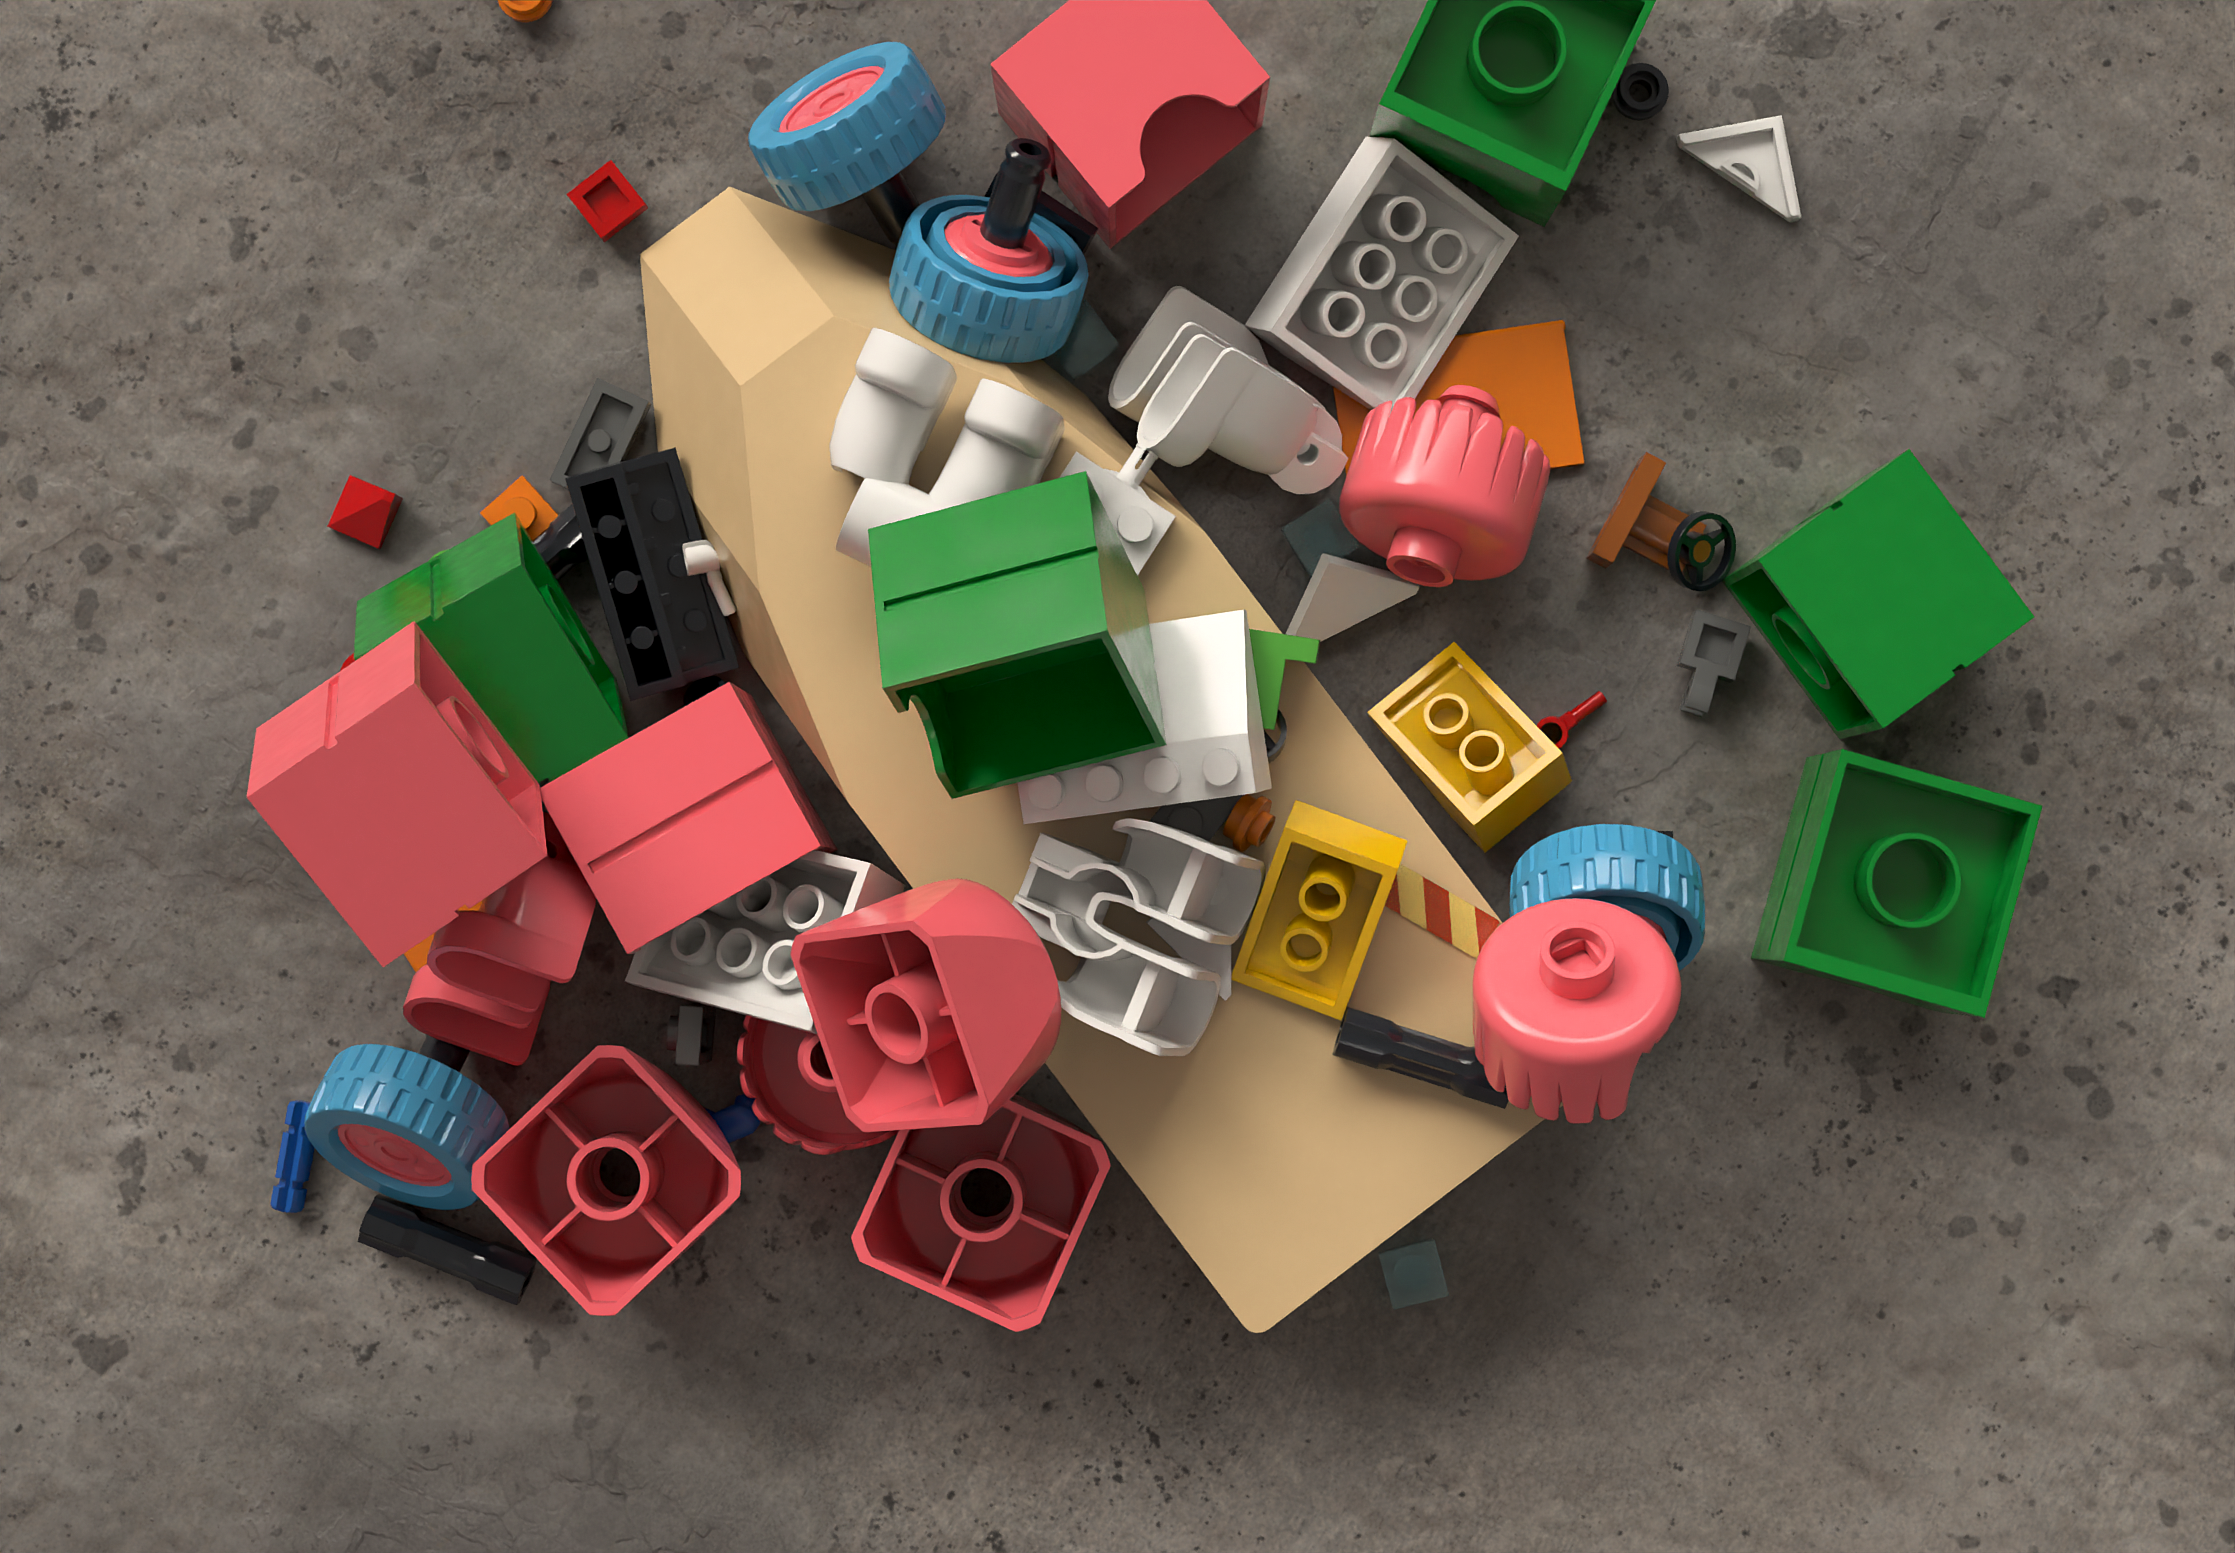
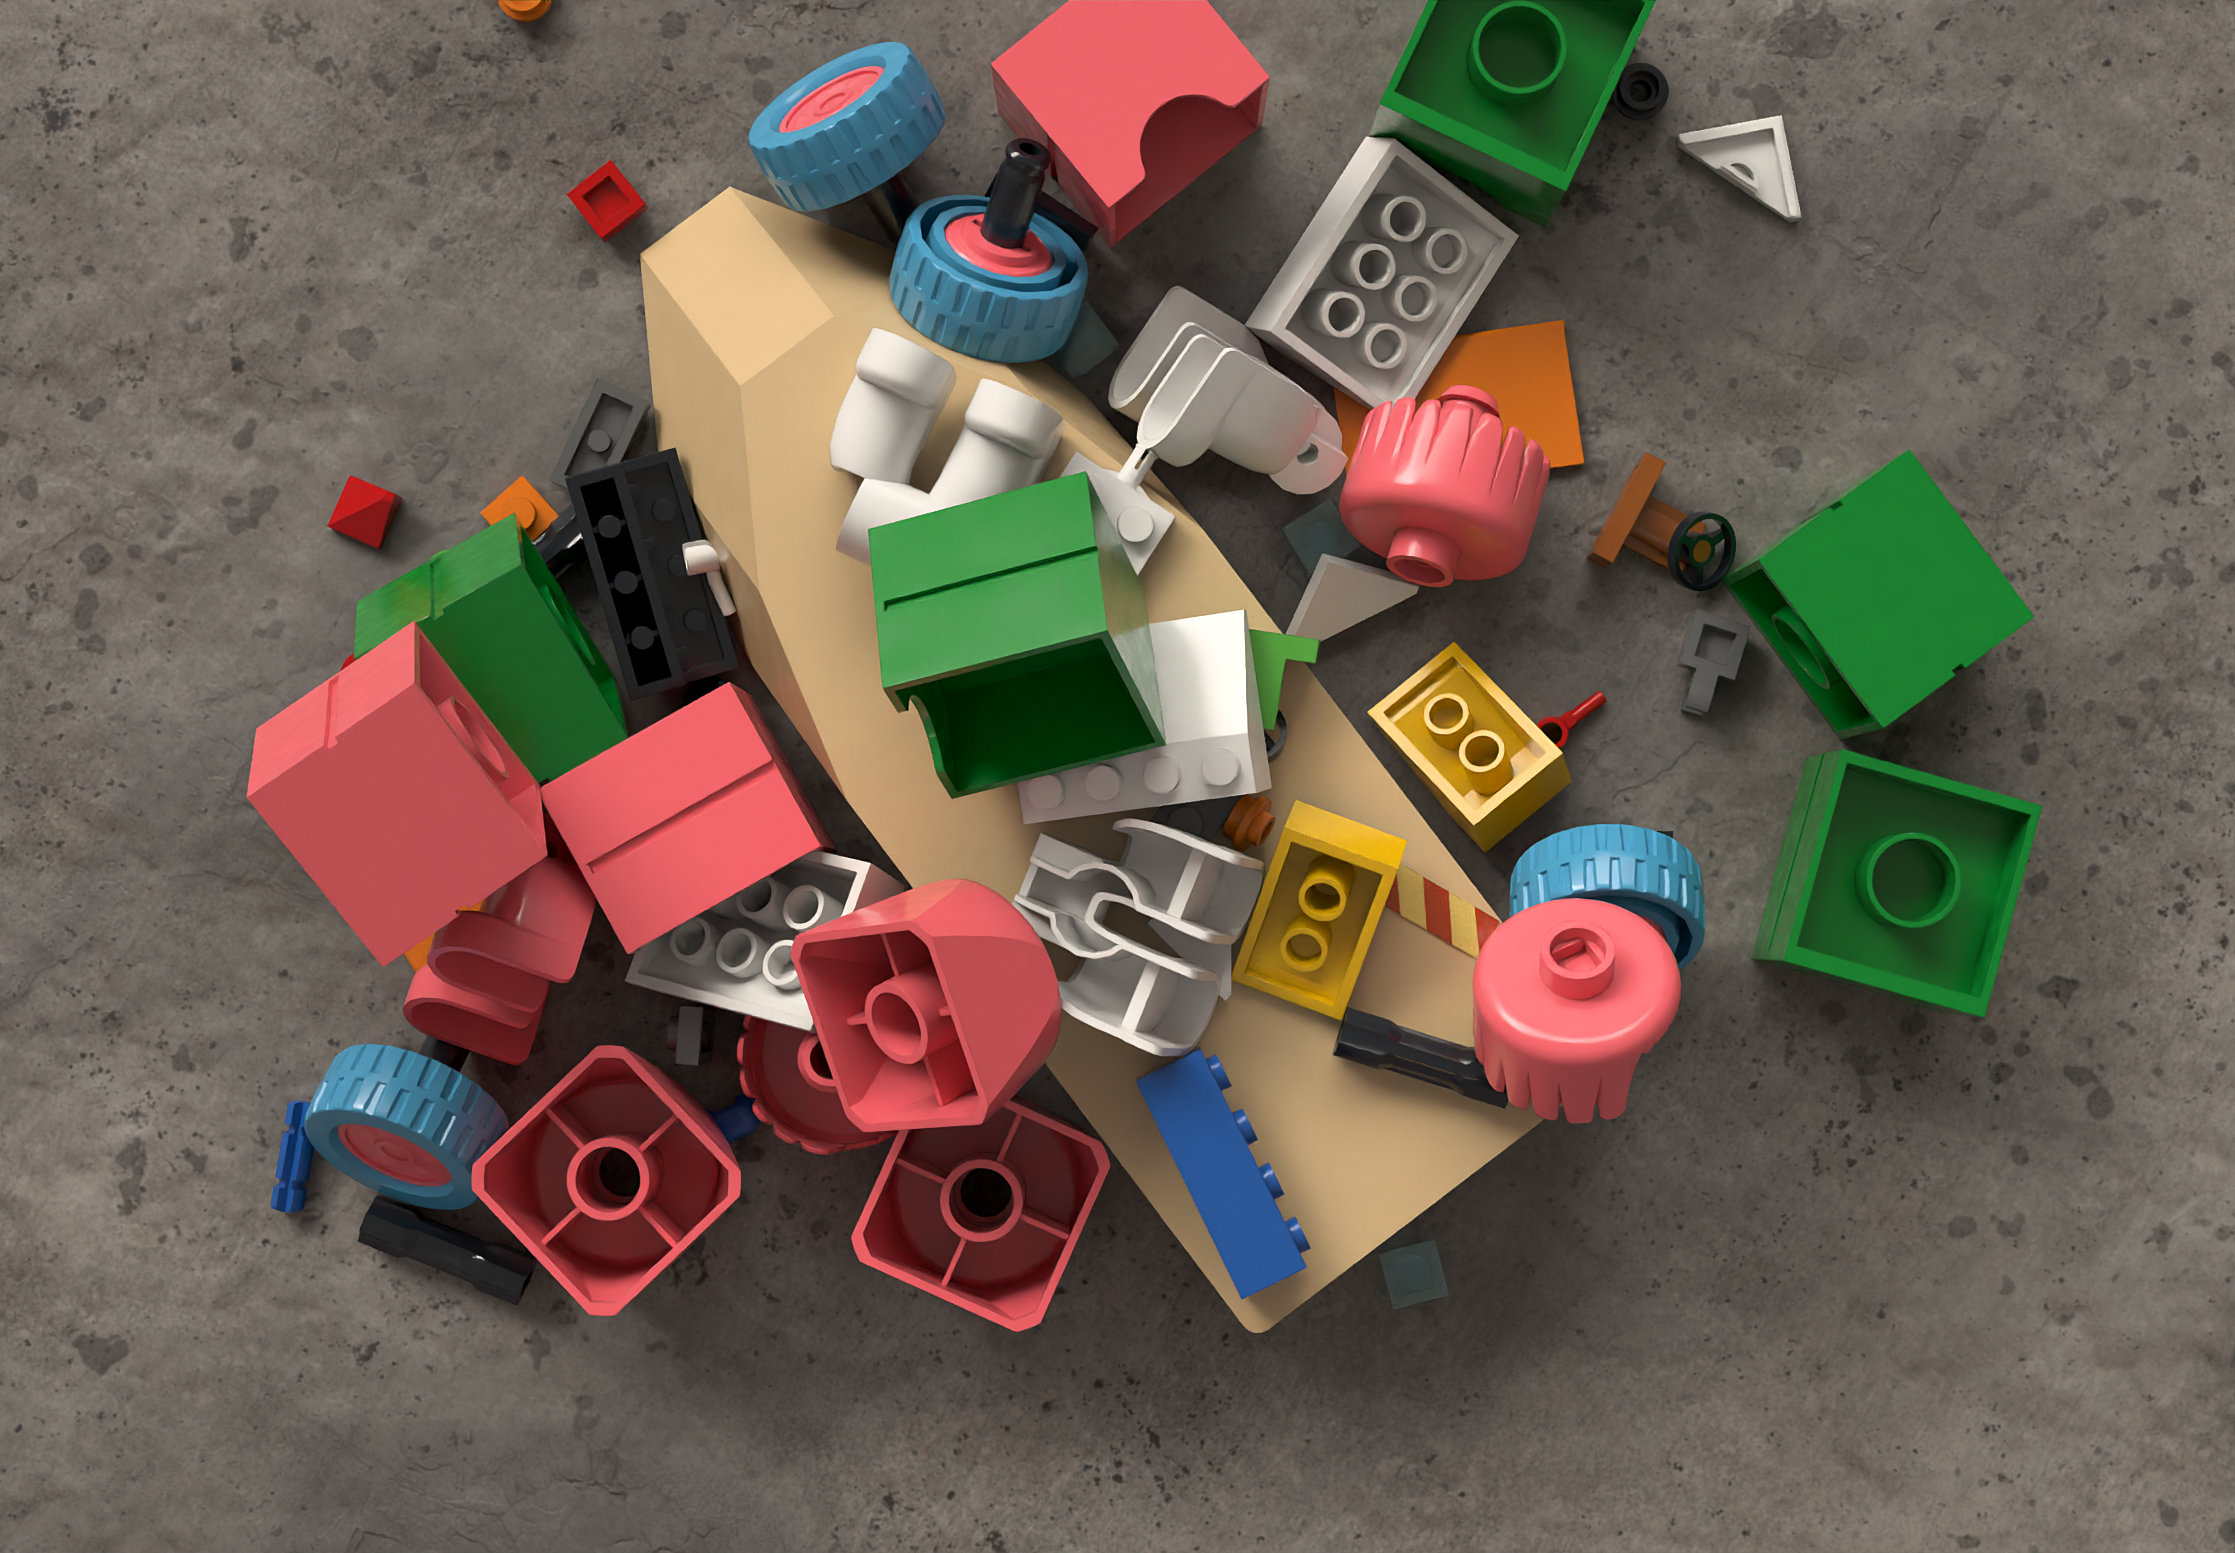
(1221, 1172): none -> blue brick

